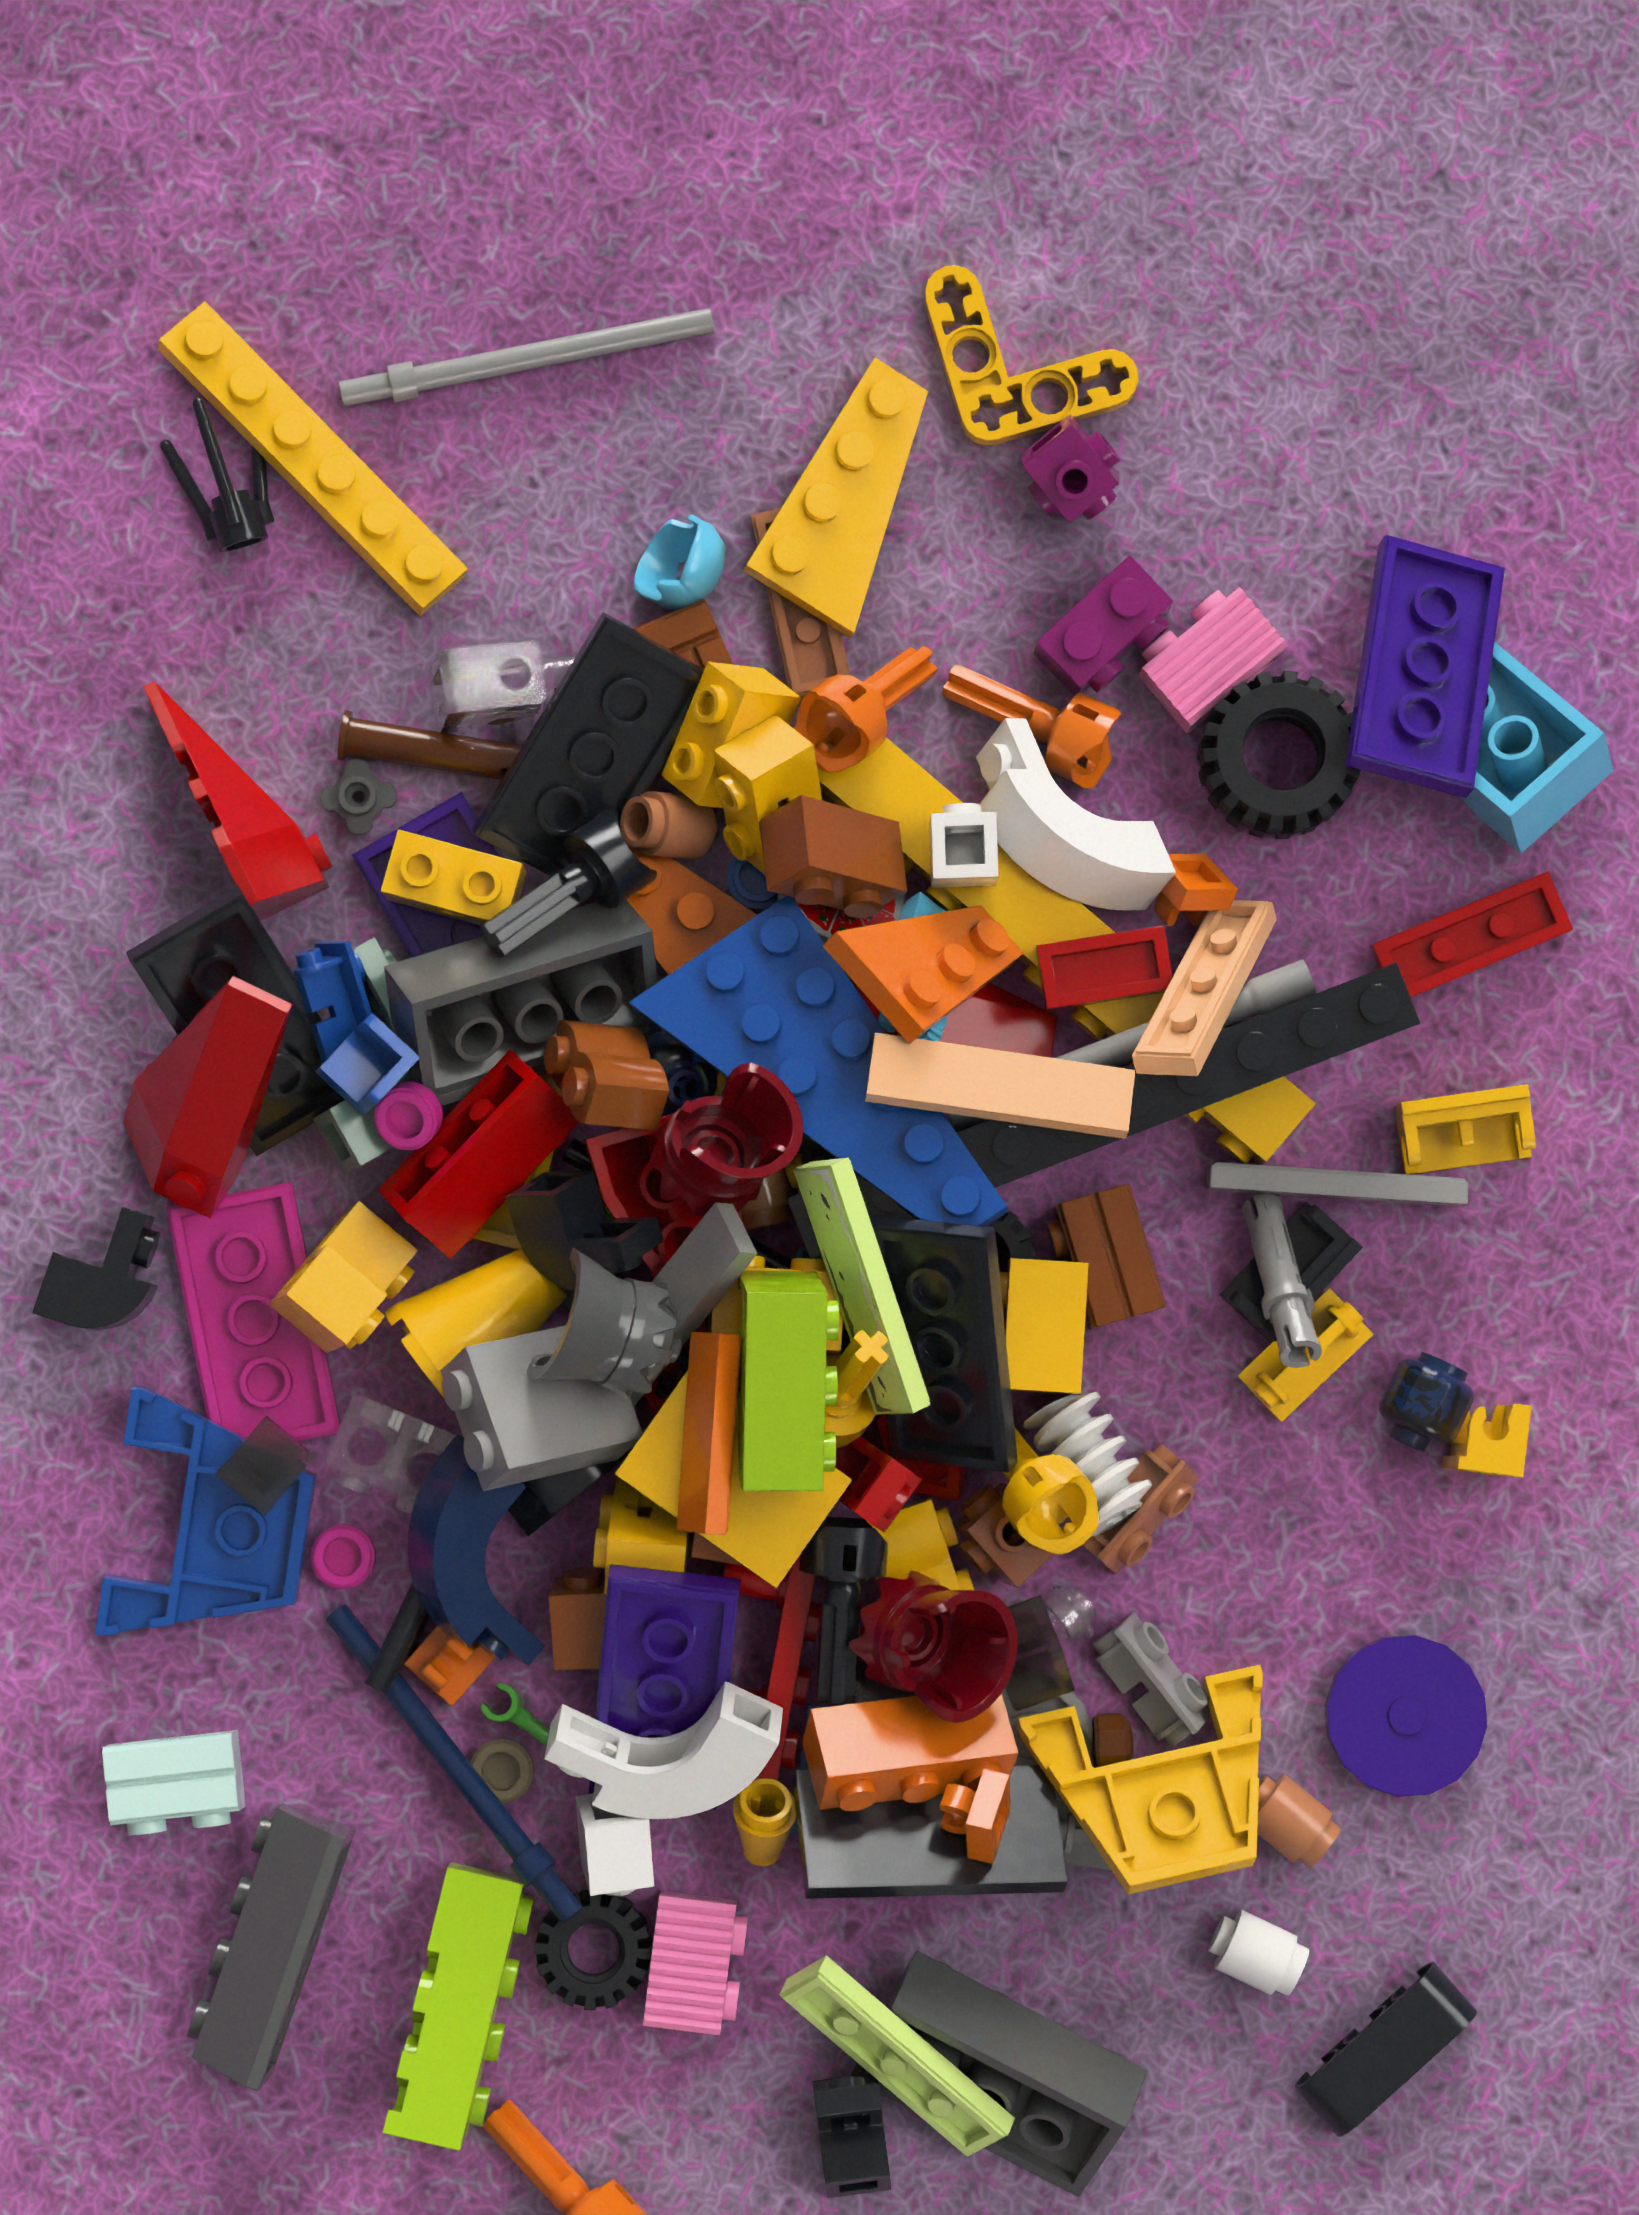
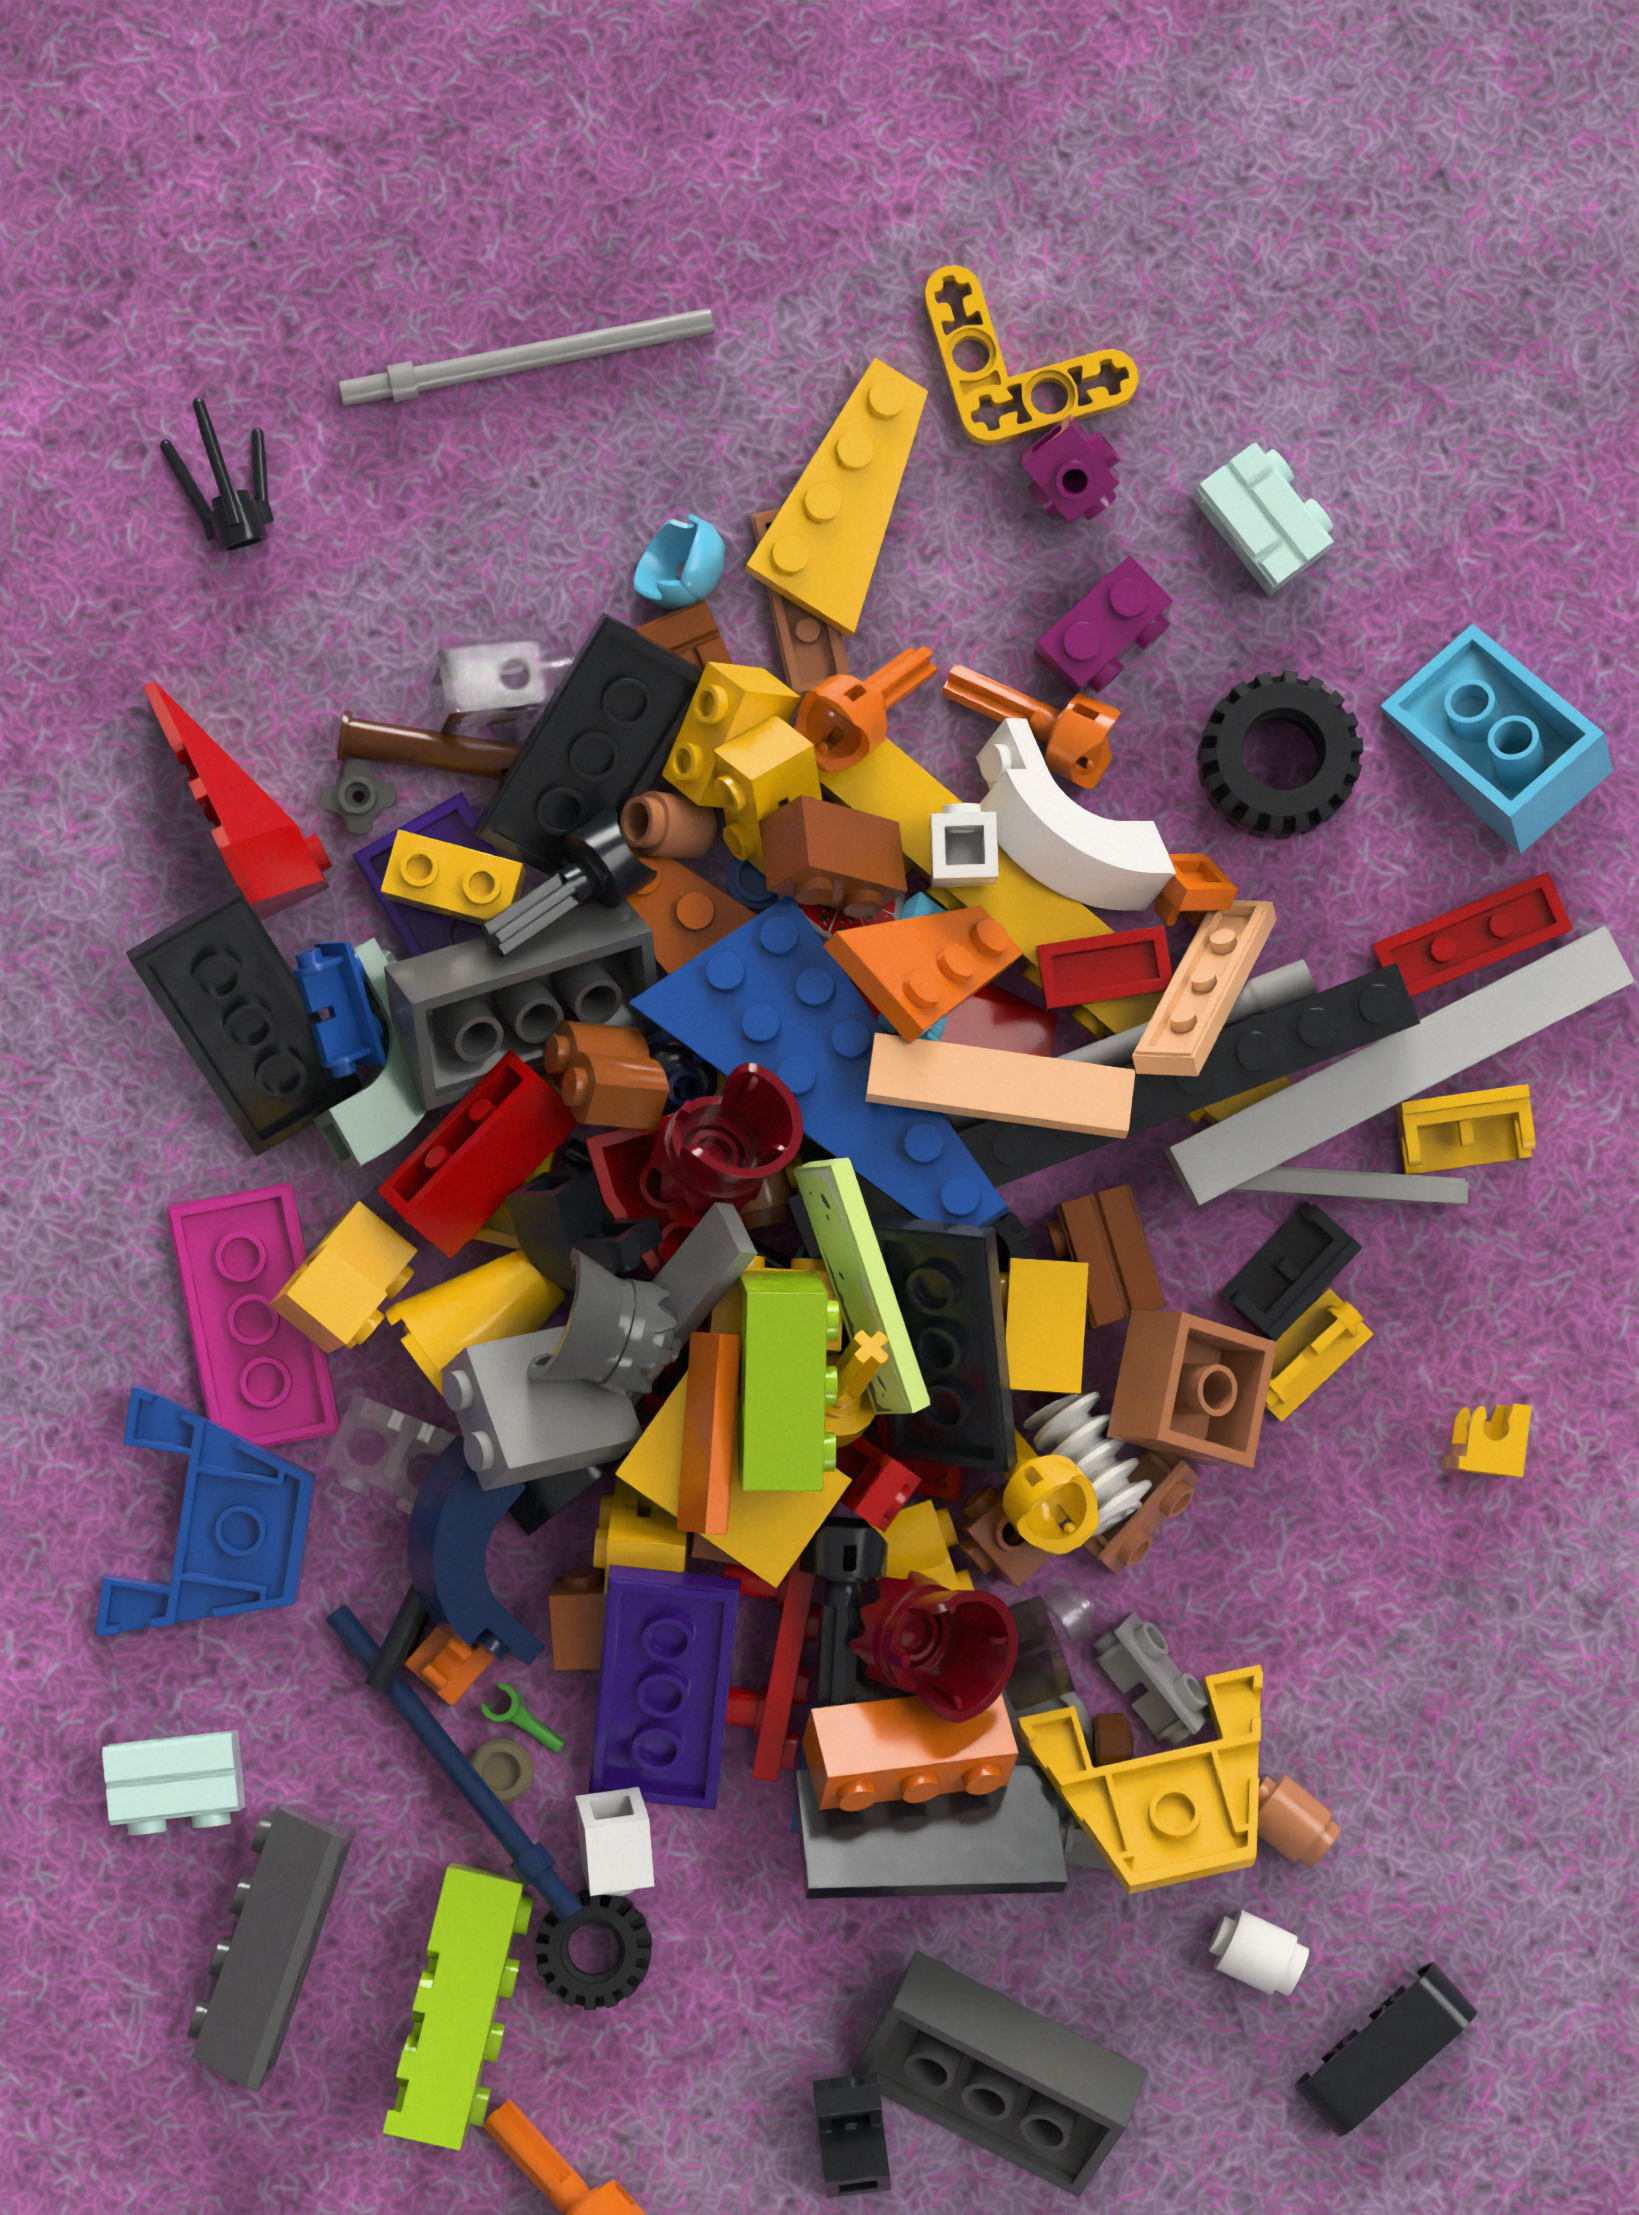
(104, 1295): black brick -> none
(203, 1096): red wedge -> none
(265, 1465): clear smoke panel -> none
(312, 458): yellow plate -> none
(343, 1556): dark pink tile -> none
(367, 1064): blue panel -> none
(408, 1116): dark pink tile -> none
(674, 1772): white arch -> none
(692, 1962): bright pink brick -> none
(764, 1820): yellow cone -> none
(897, 2056): yellowish green tile -> none
(978, 1813): orange tile -> none
(1192, 1388): none -> nougat brick
(1213, 656): bright pink brick -> none
(1264, 517): none -> light aqua brick
(1285, 1296): light grey pin -> none
(1398, 1066): none -> light grey tile
(1405, 1715): dark purple wheel -> none
(1425, 666): dark purple tile -> none
(1426, 1402): head -> none

